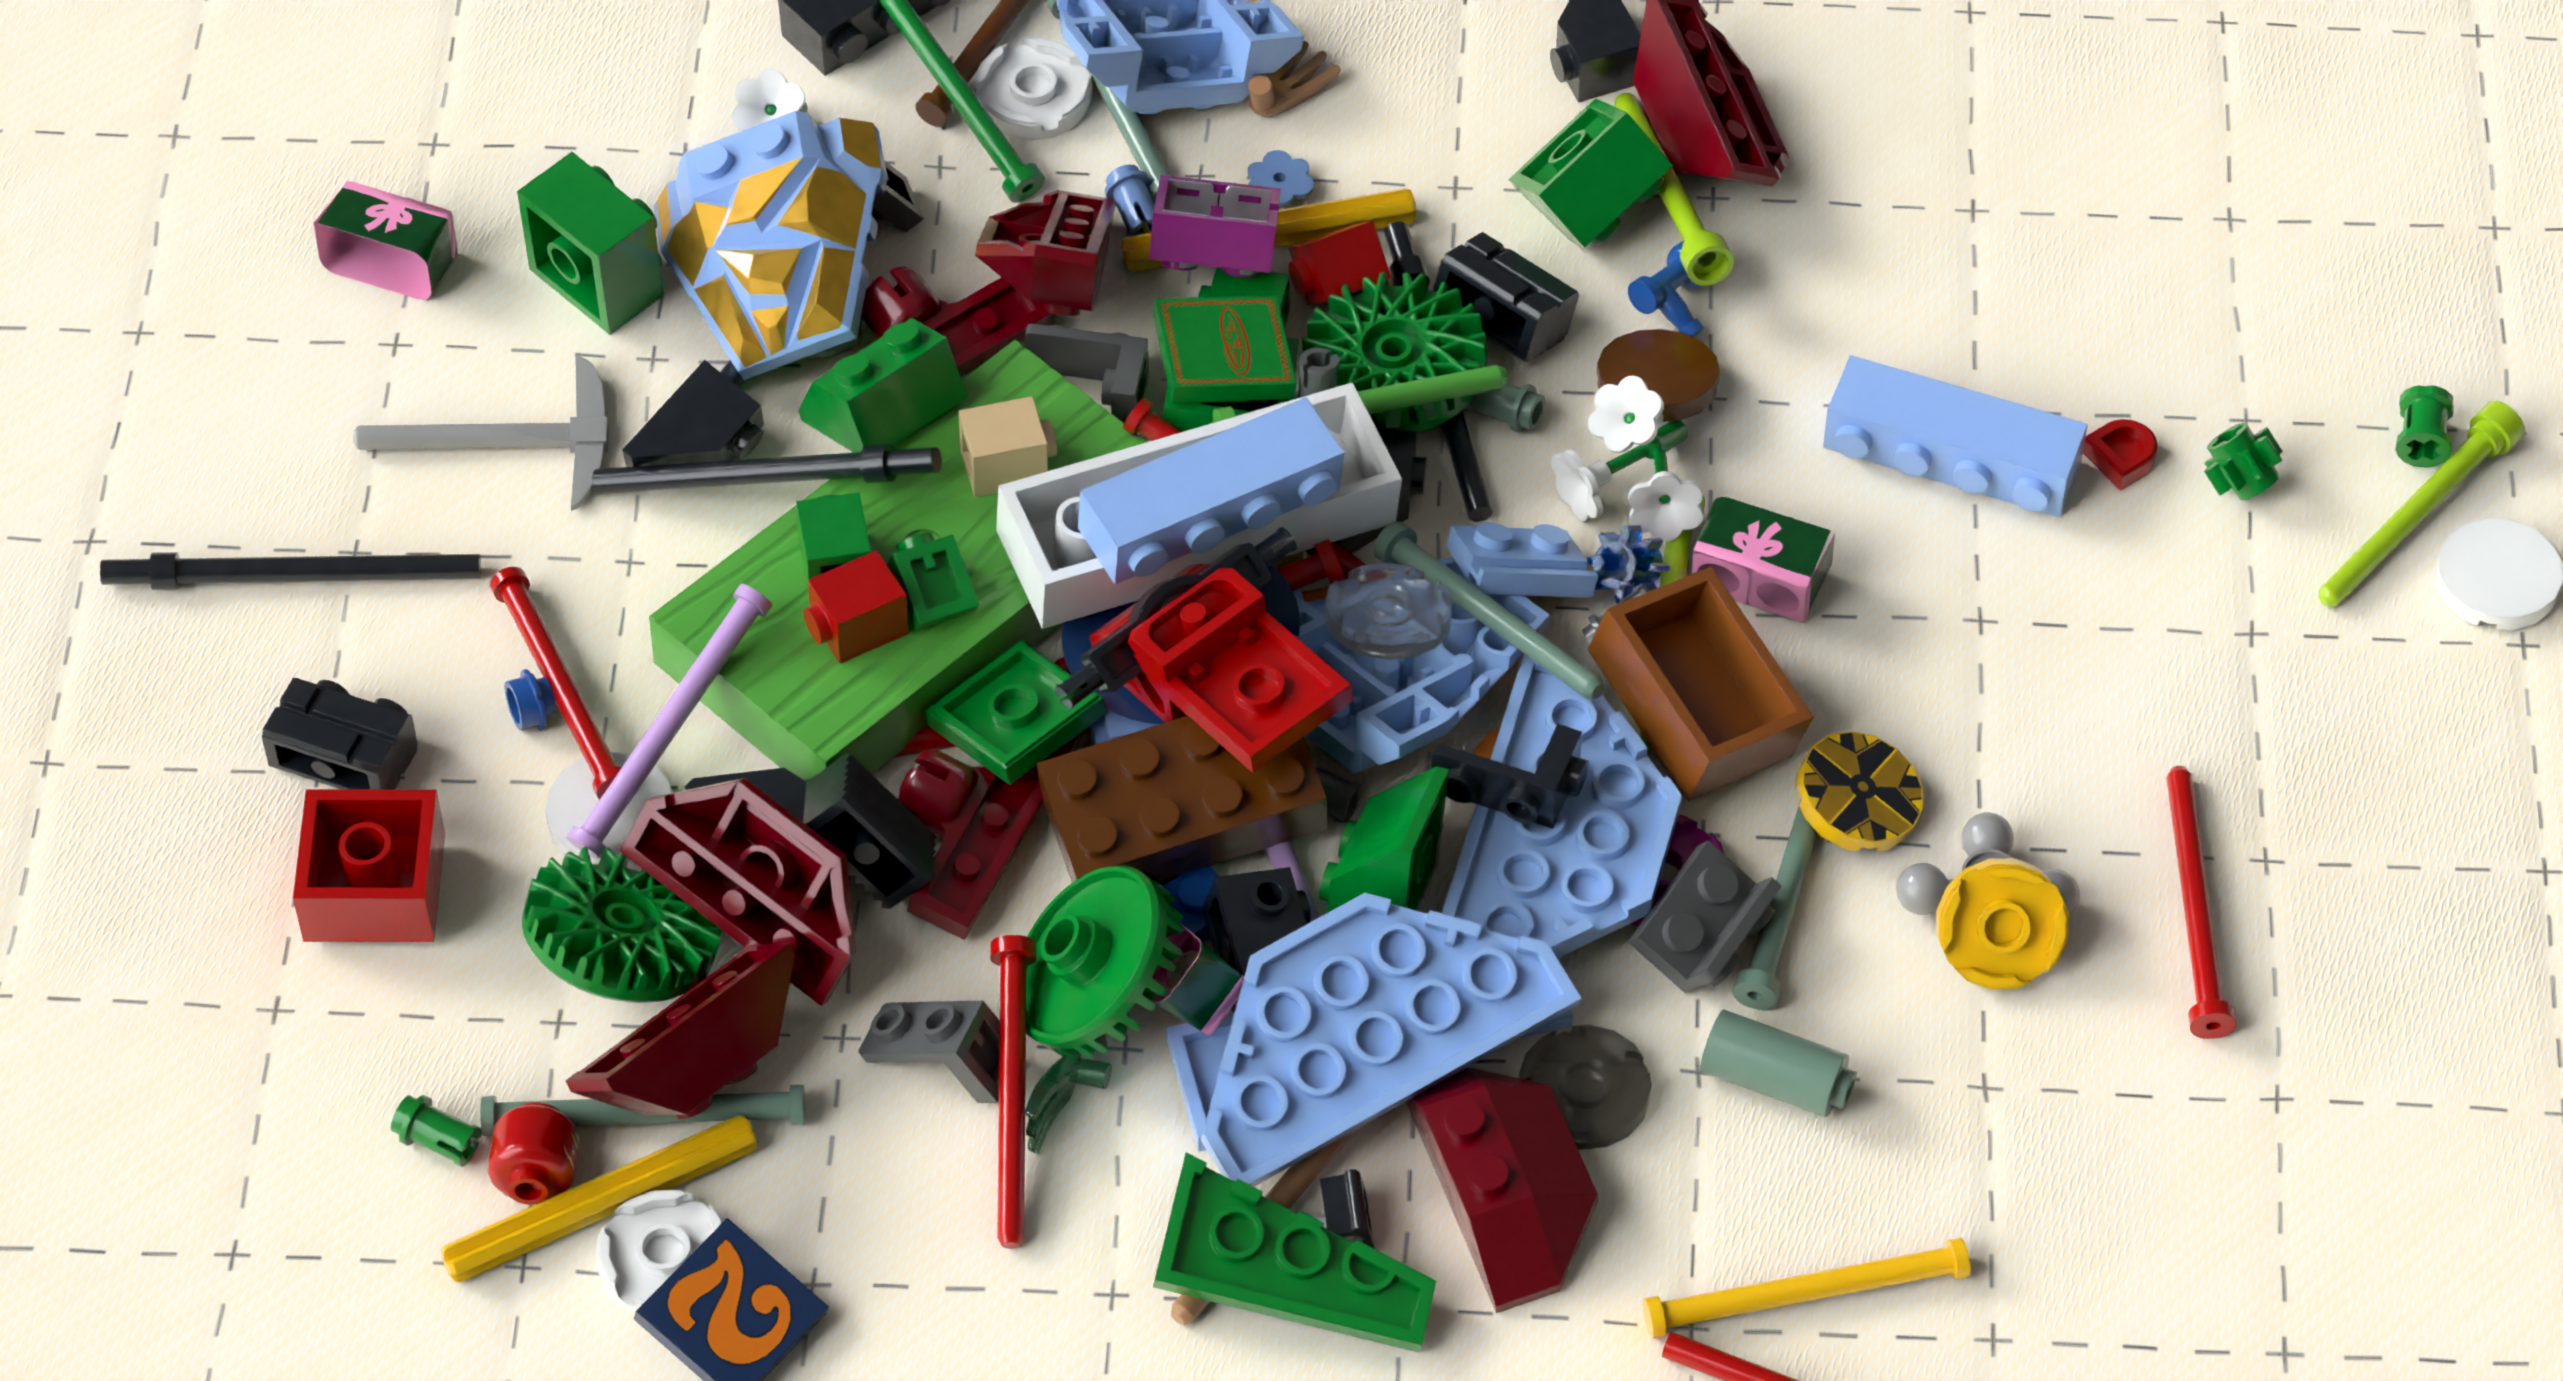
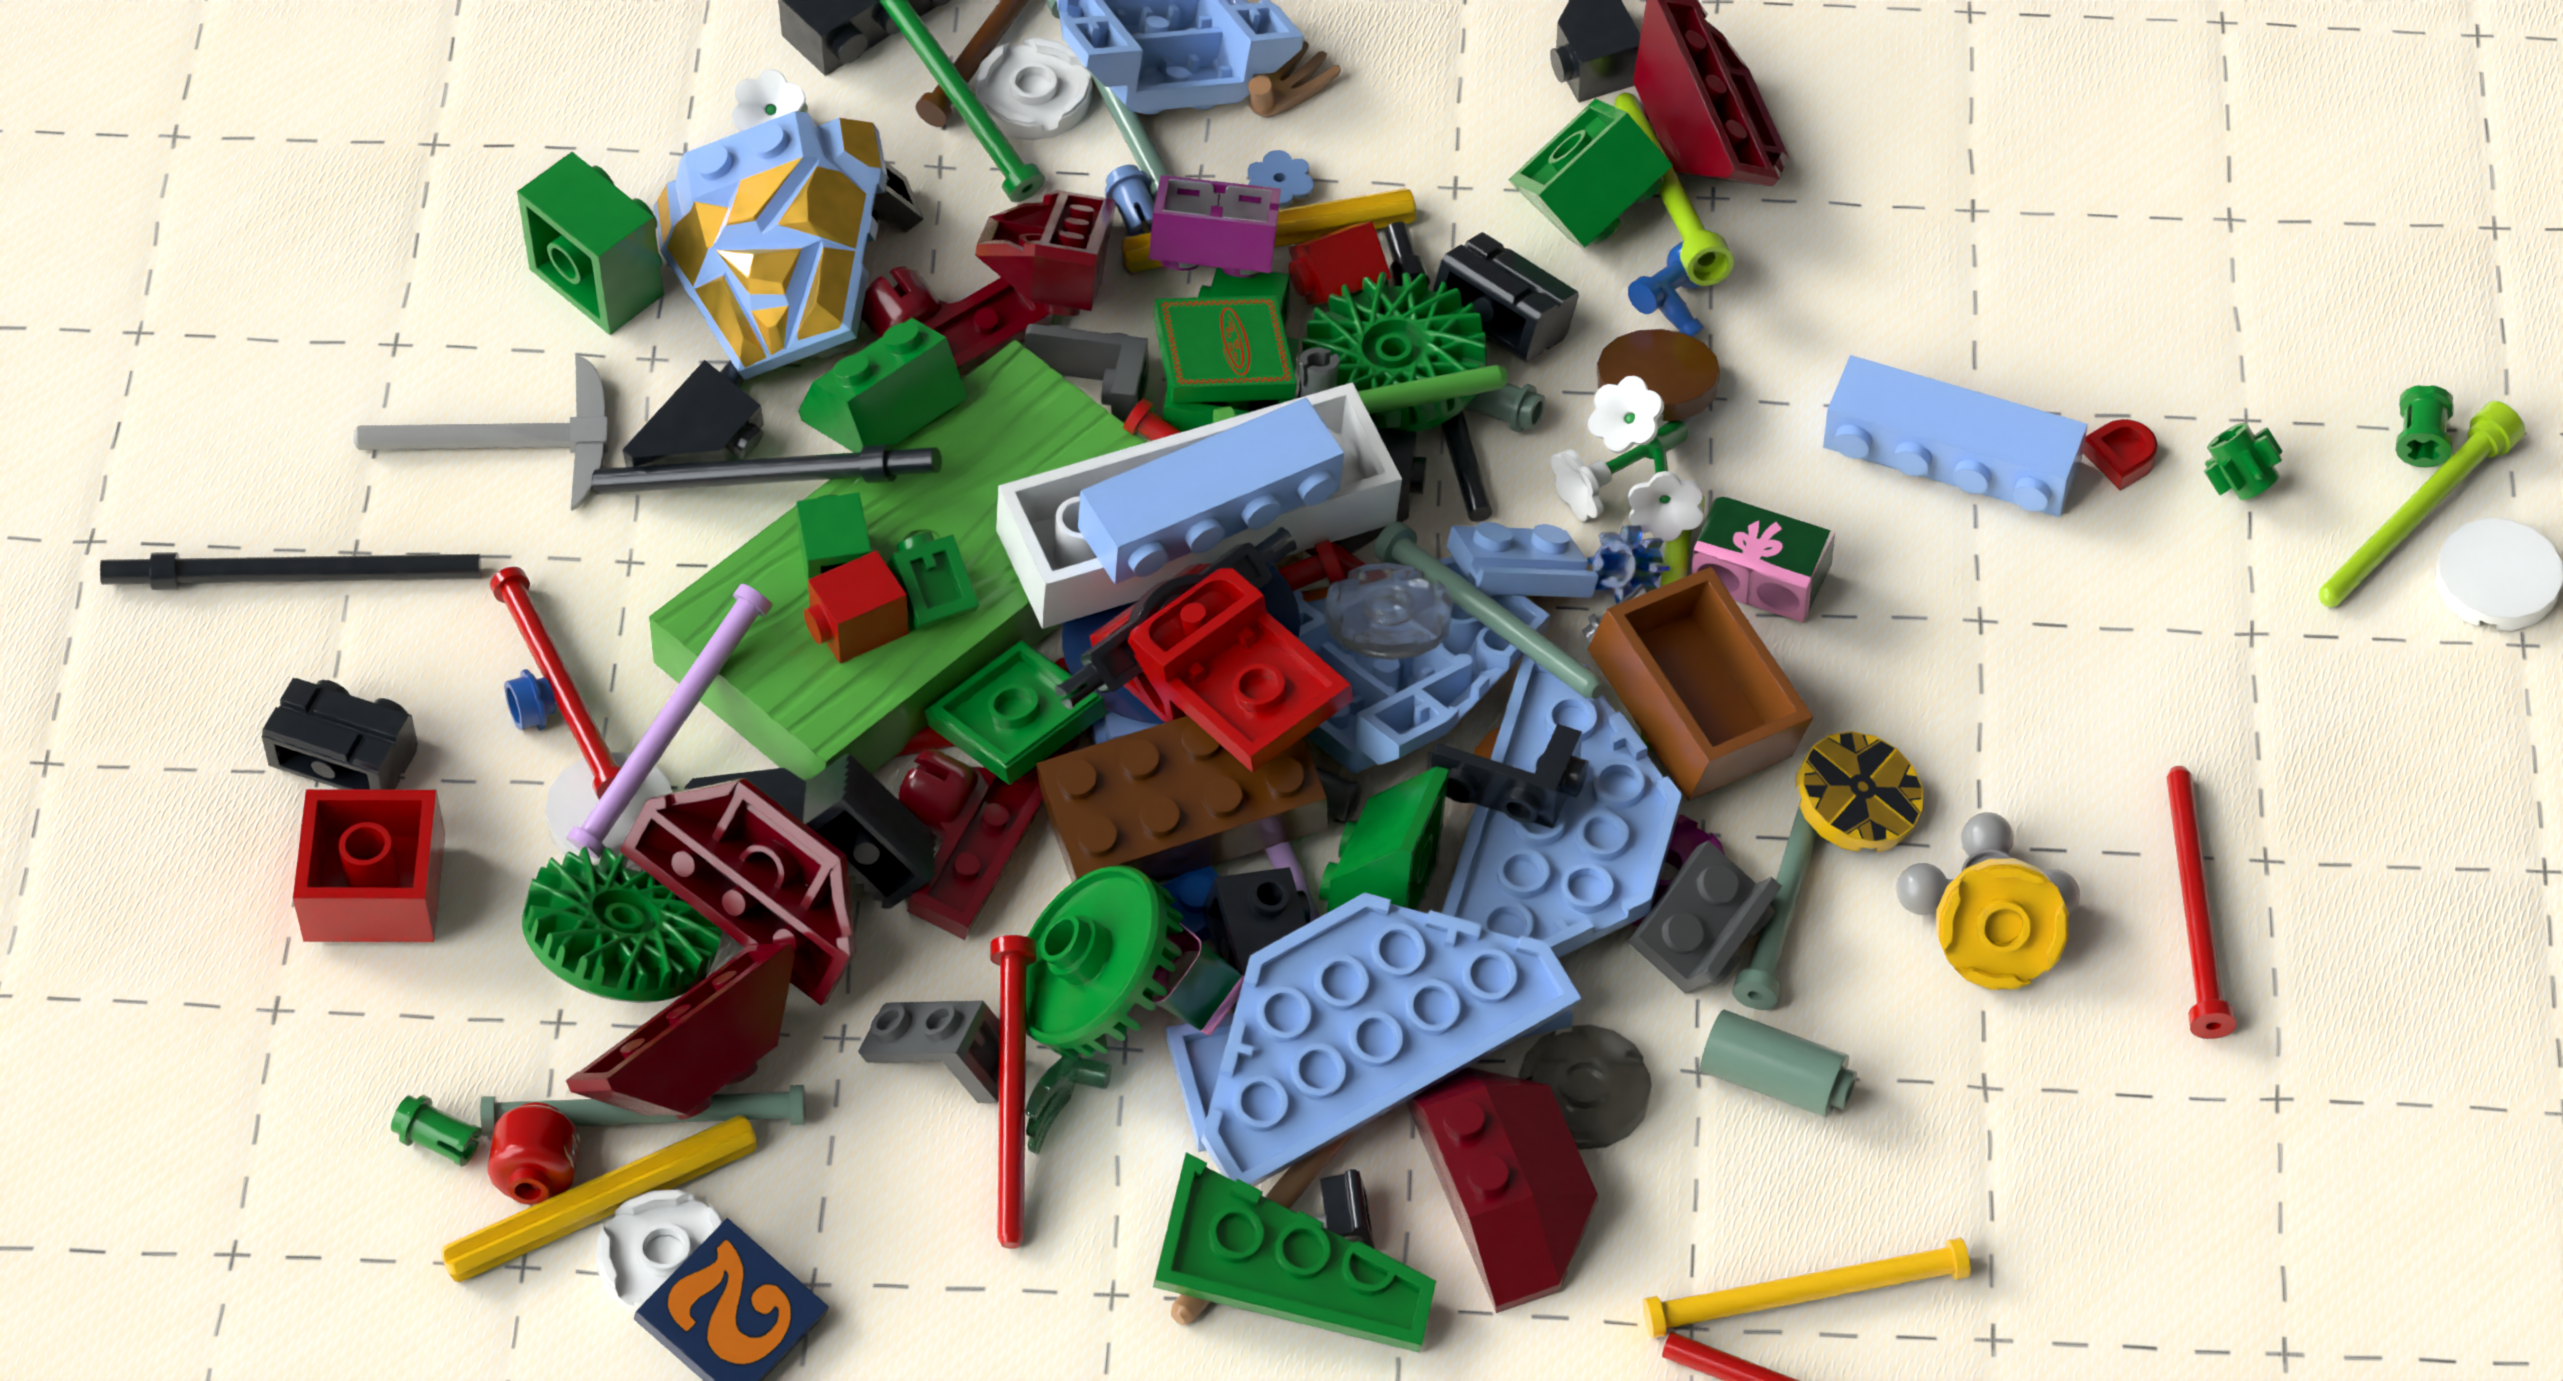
(386, 240): piece -> none
(1004, 443): tan brick -> none

